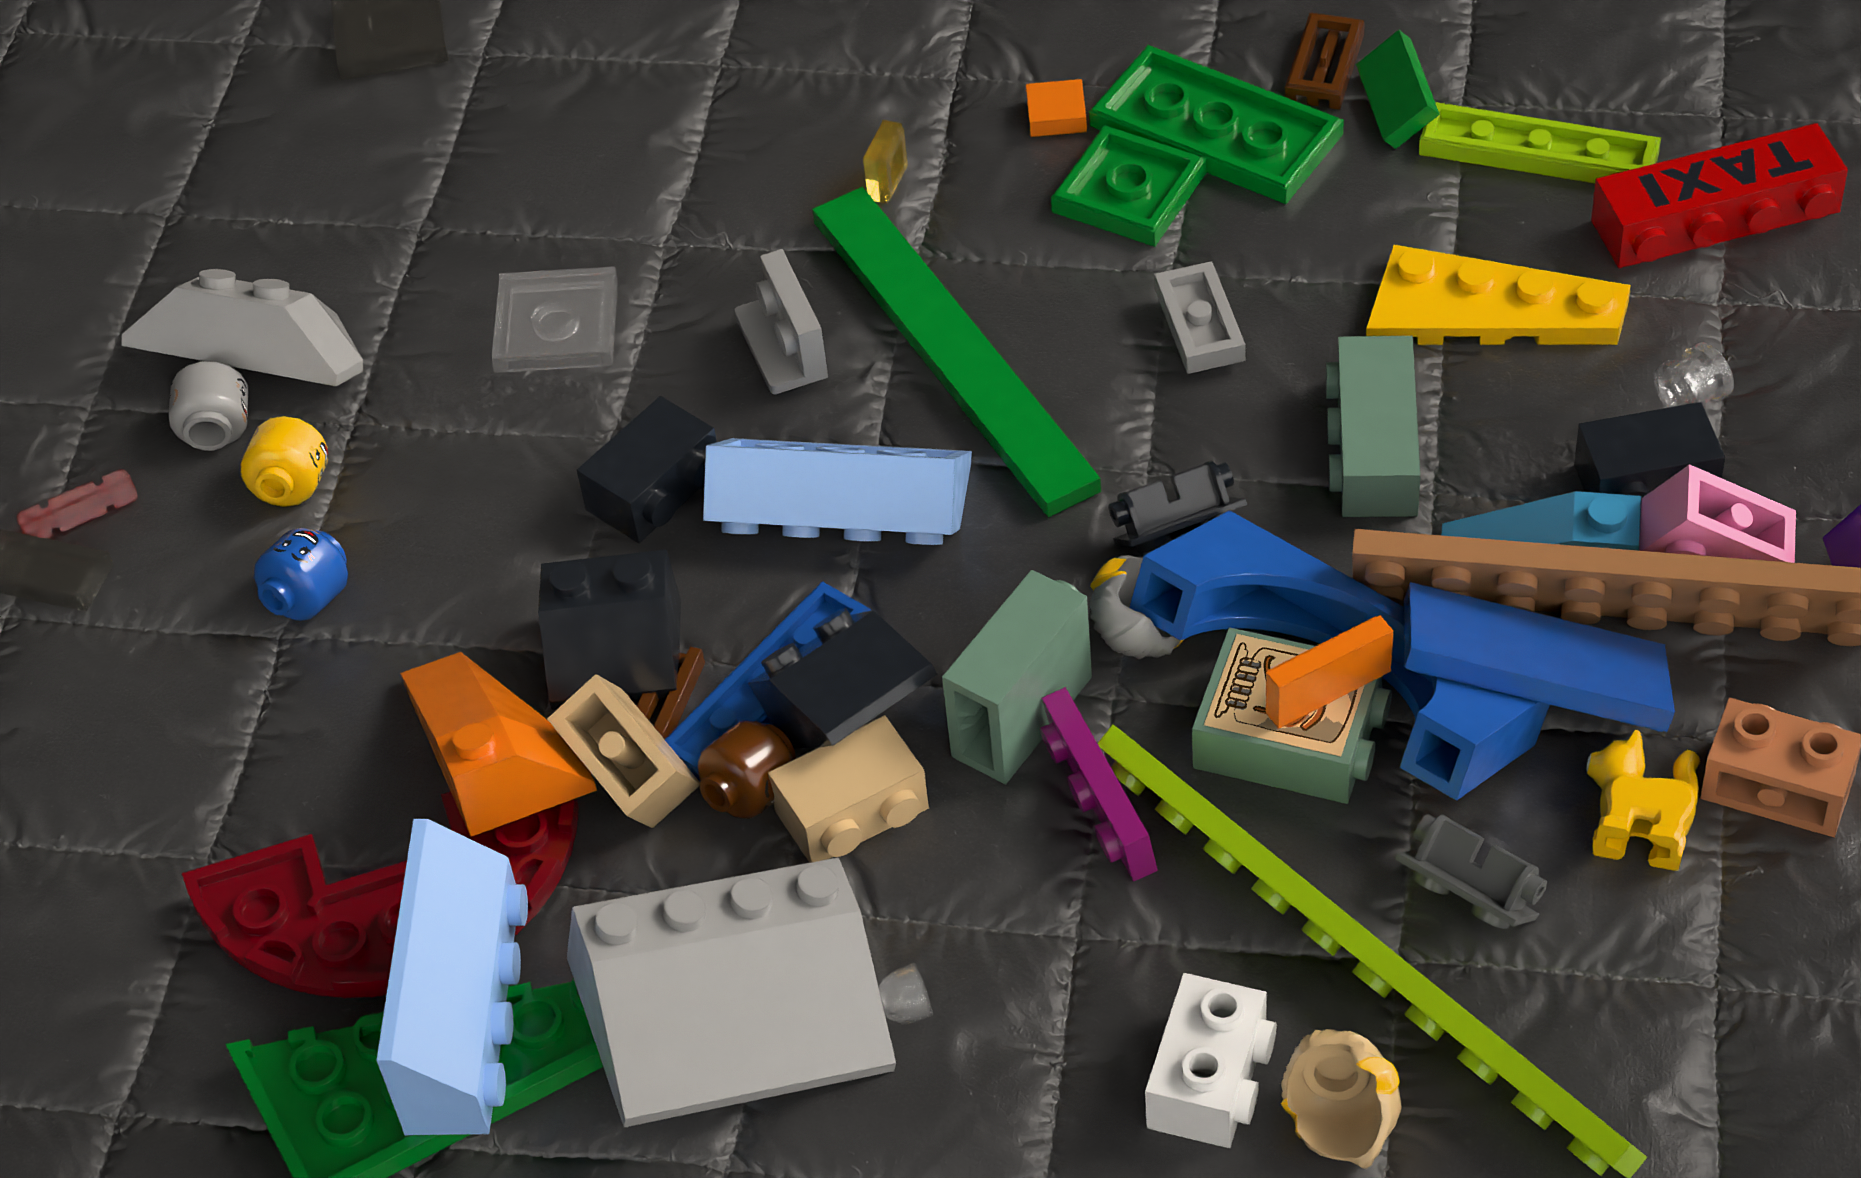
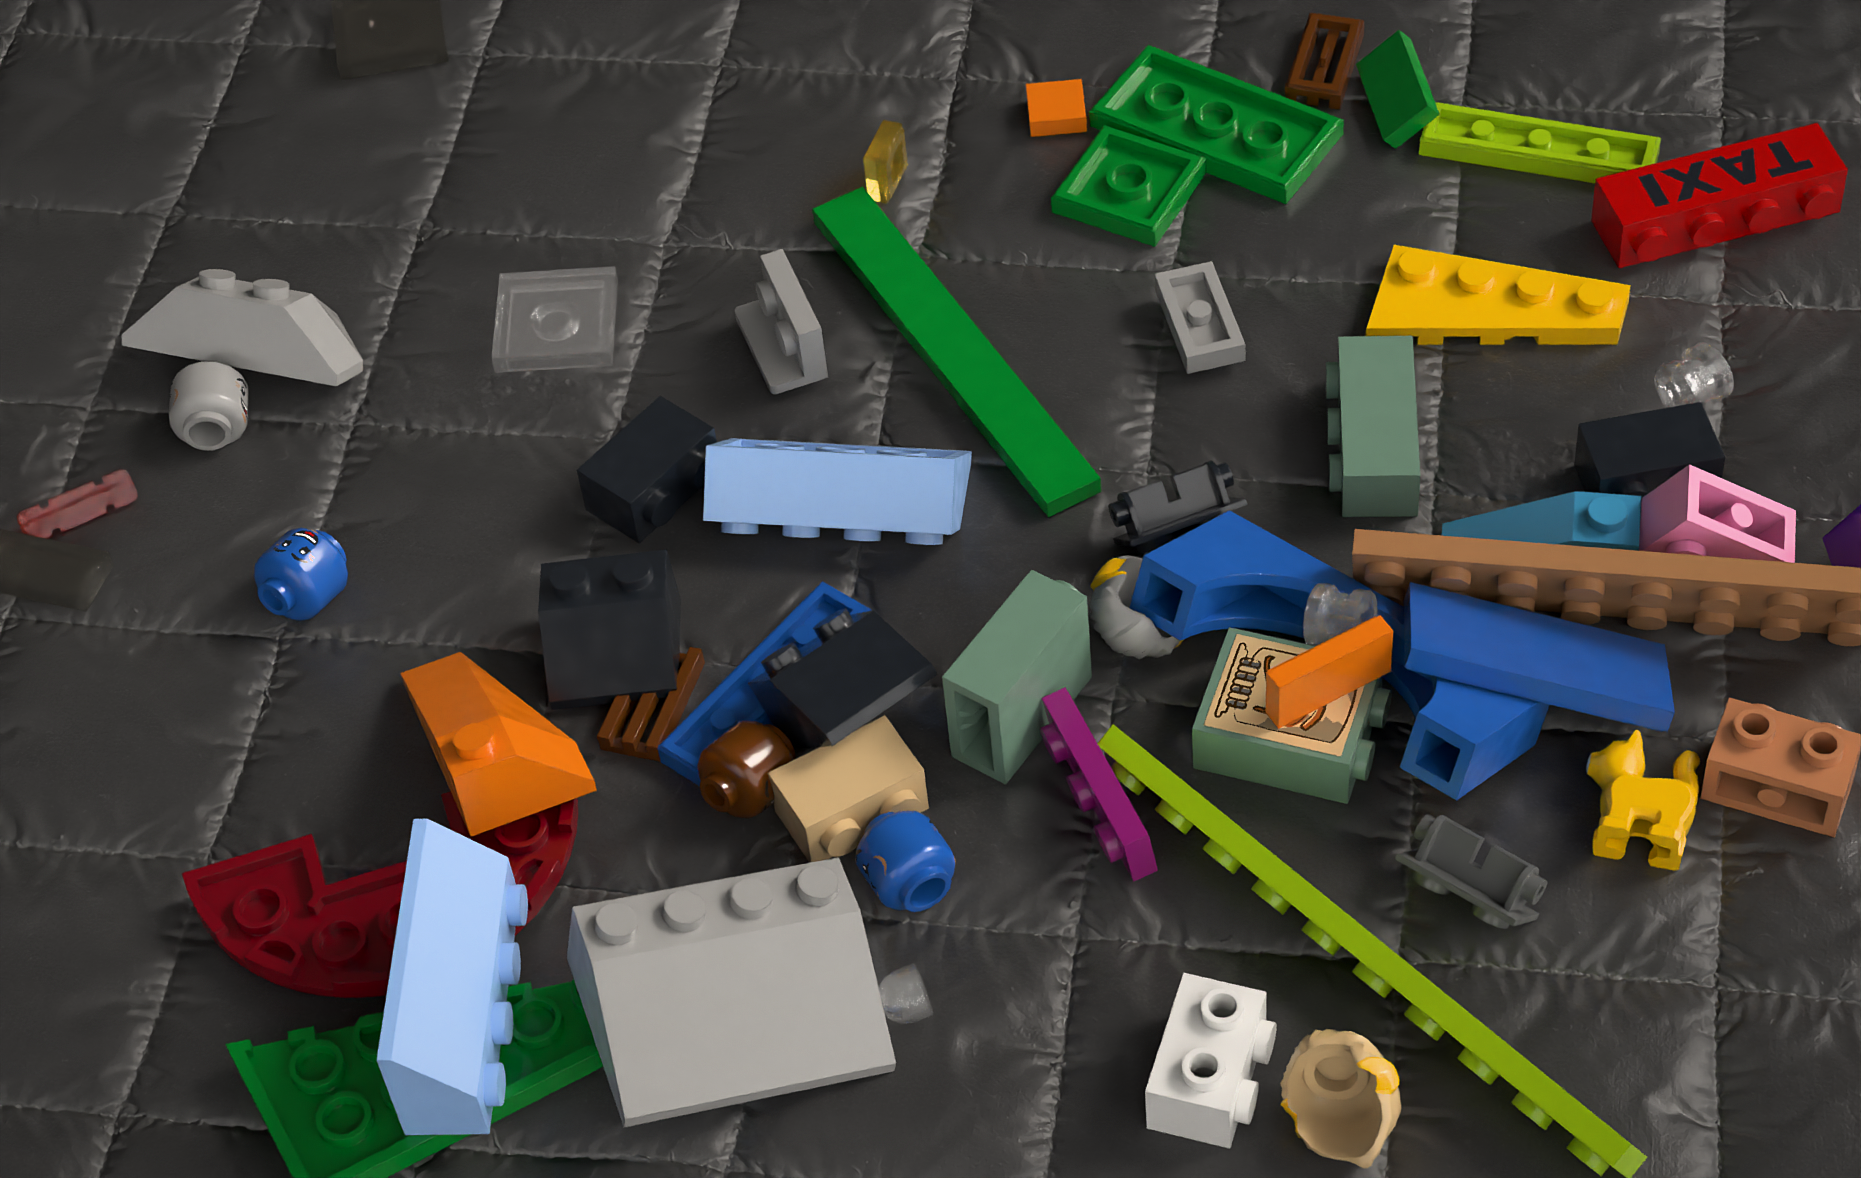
(284, 457): yellow head -> none
(624, 751): tan brick -> none
(905, 861): none -> blue head
(1333, 612): none -> clear wheel

